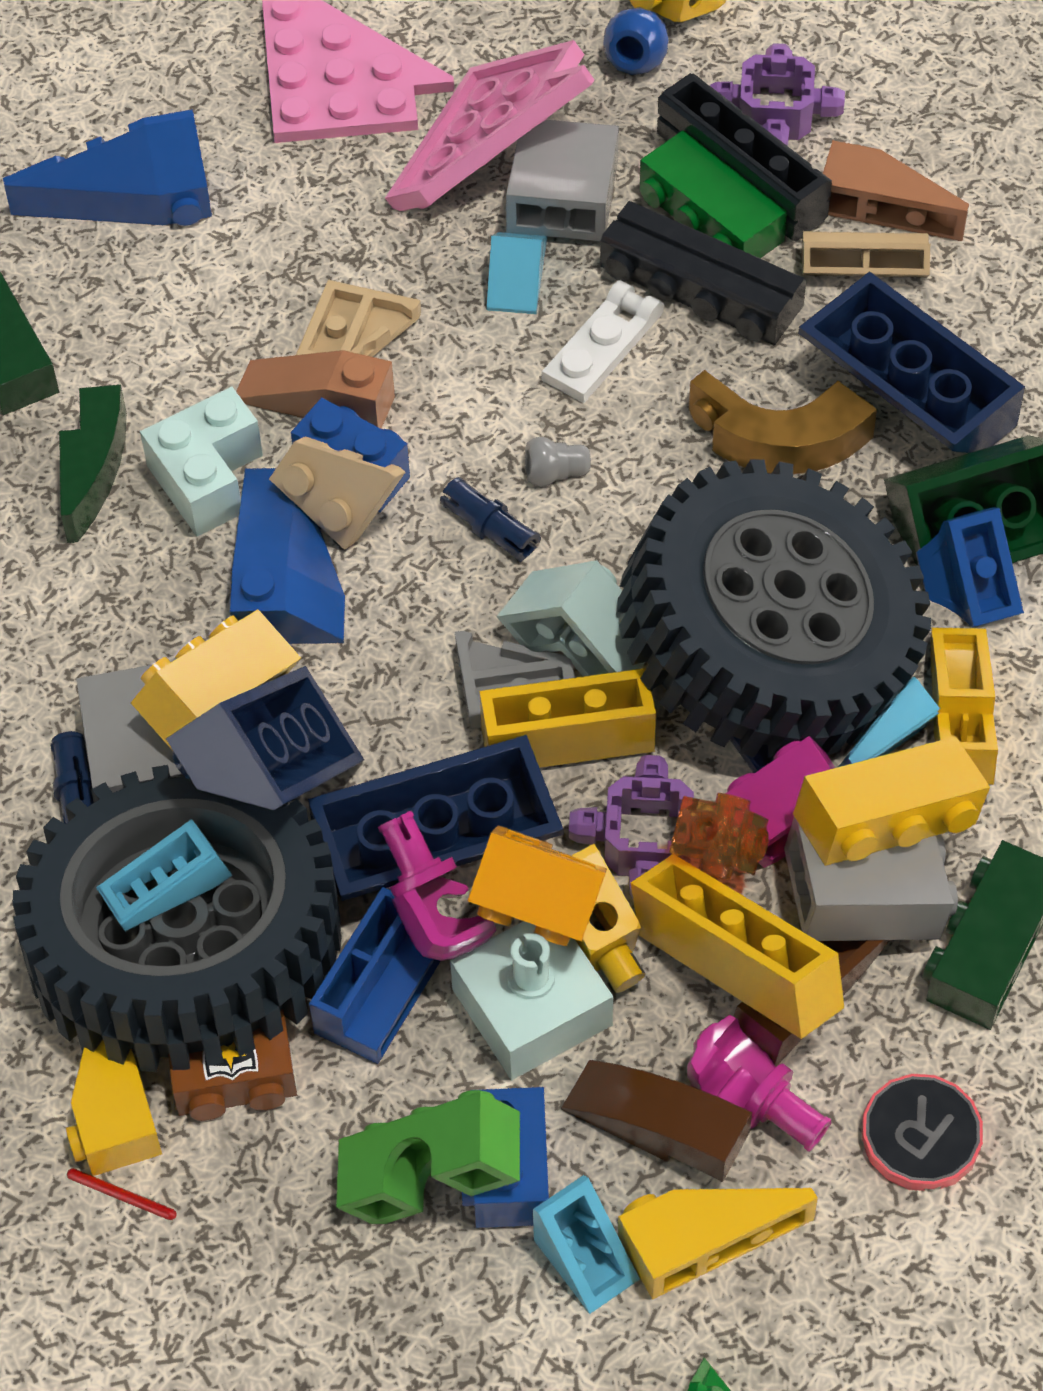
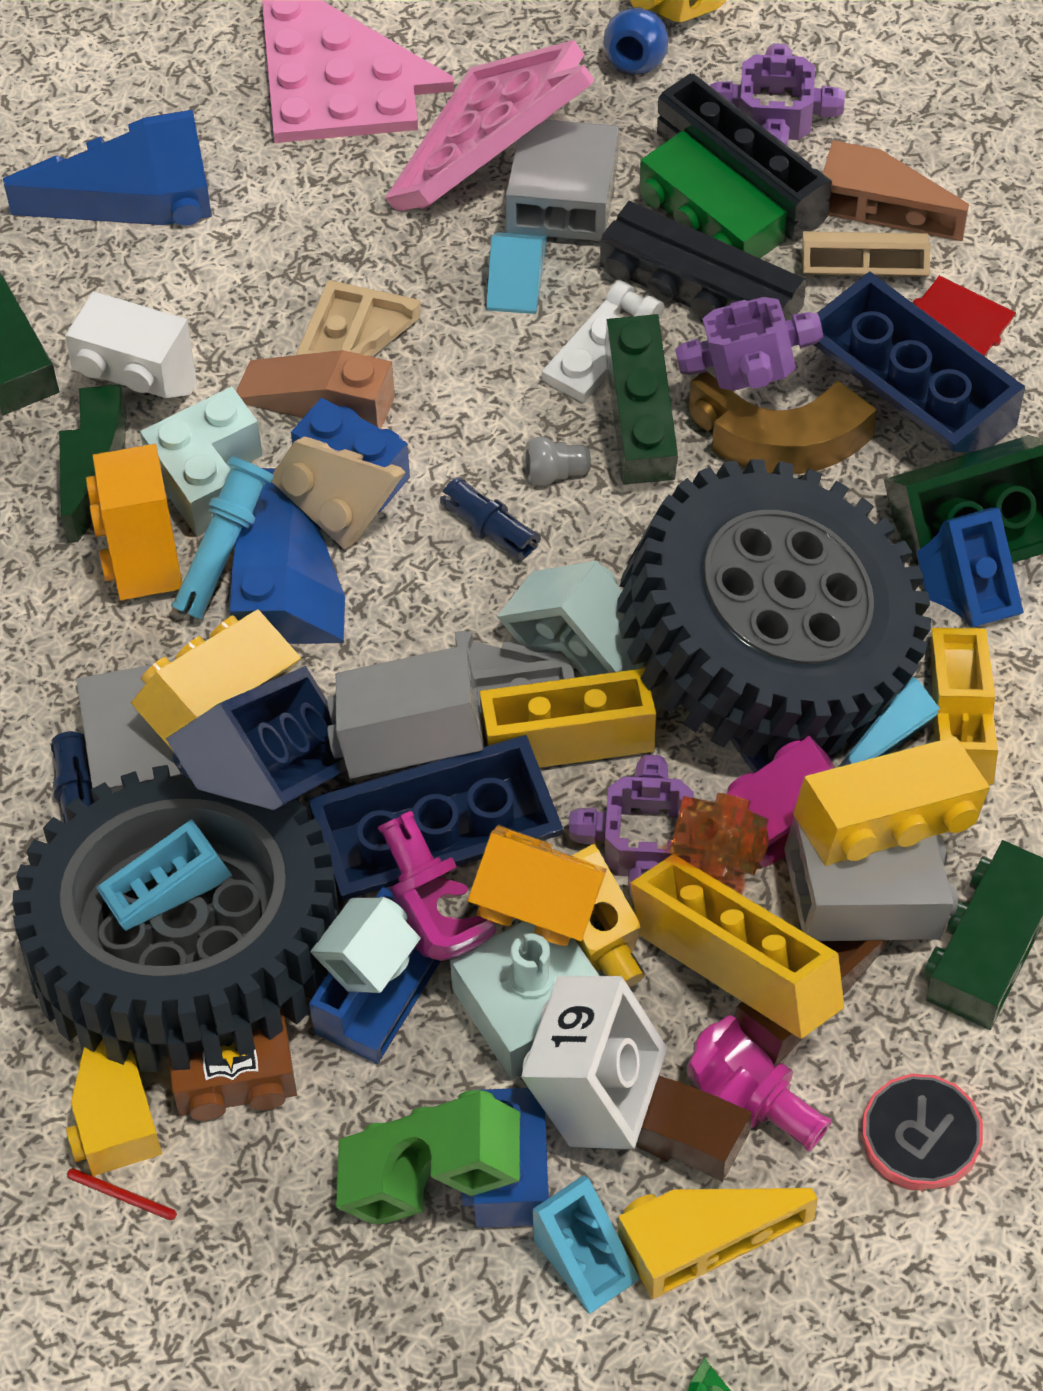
(132, 347): none -> white slope
(134, 515): none -> light orange brick
(230, 513): none -> medium azure pin
(367, 944): none -> light aqua brick
(405, 712): none -> light grey brick
(594, 1062): none -> white brick
(640, 399): none -> dark green brick
(749, 343): none -> medium lavender piece
(966, 313): none -> red piece

